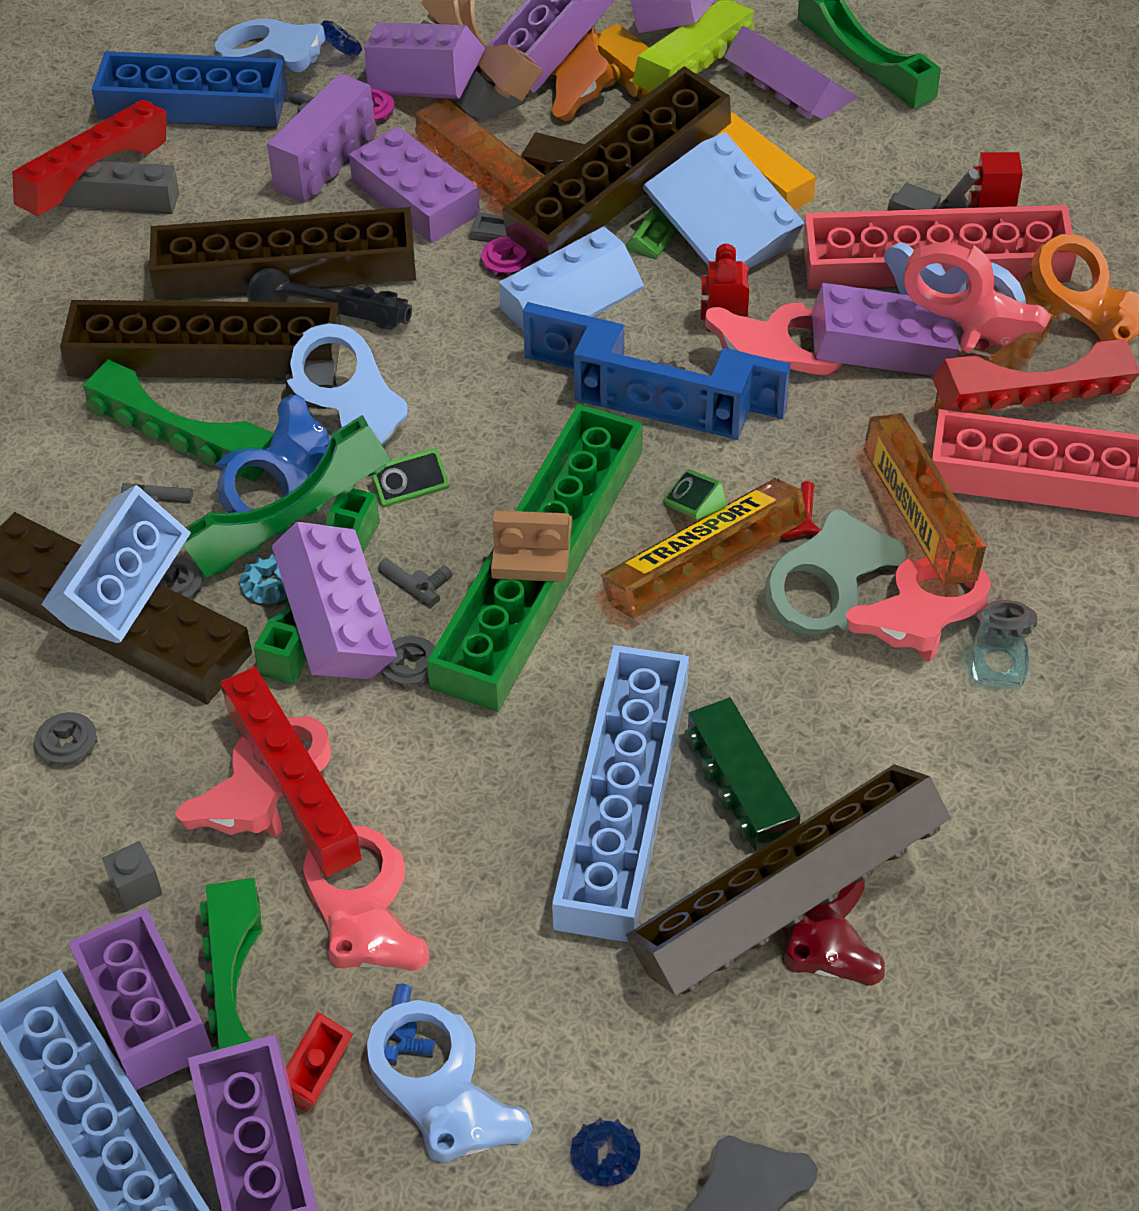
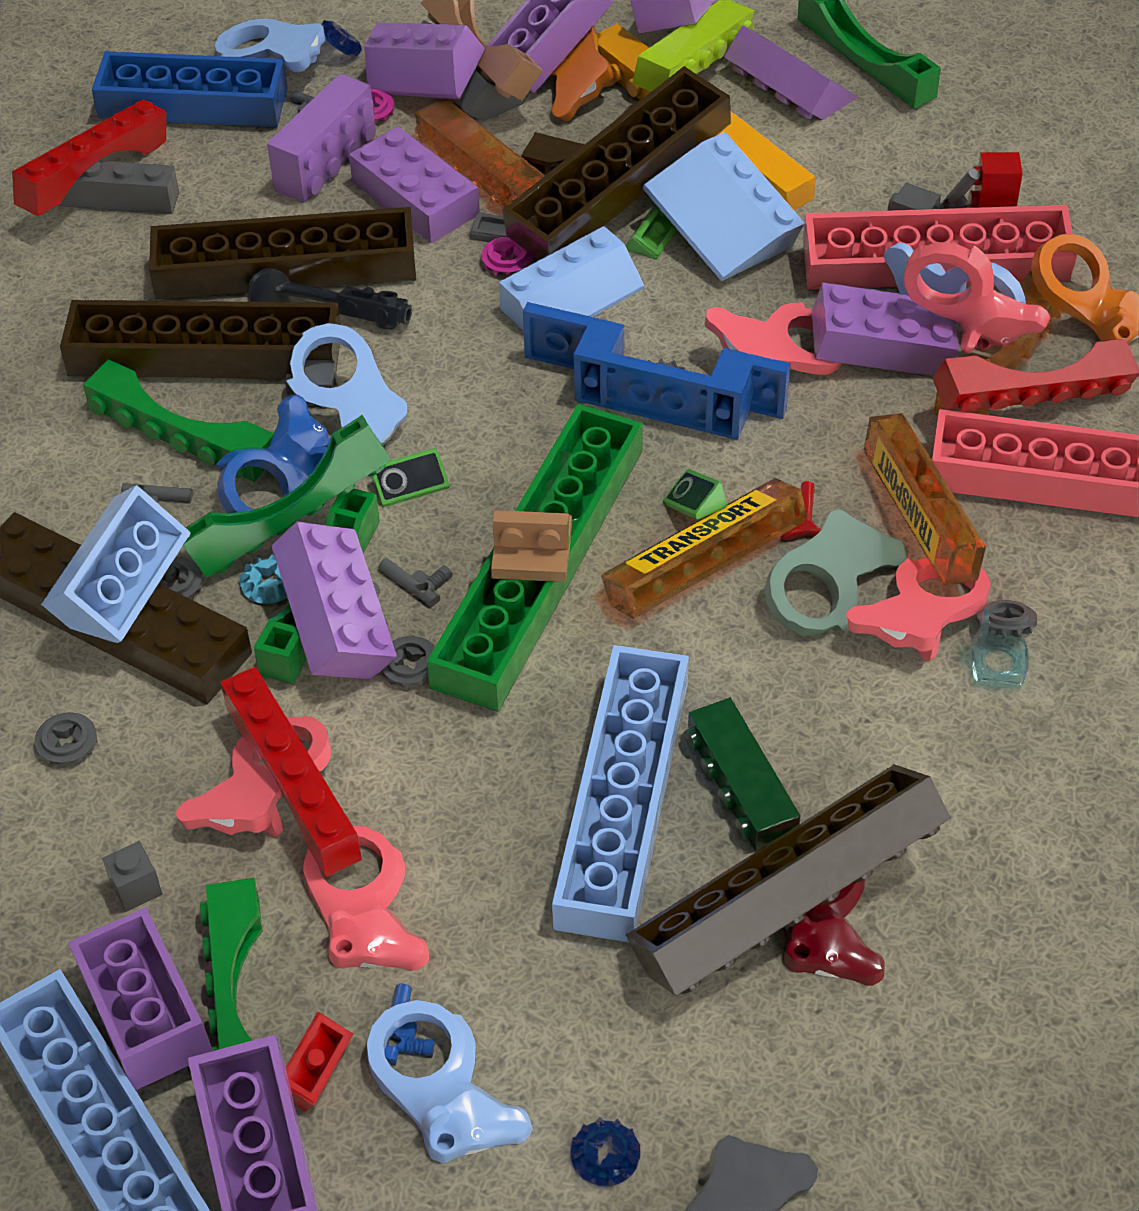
(725, 283): red hinge -> none

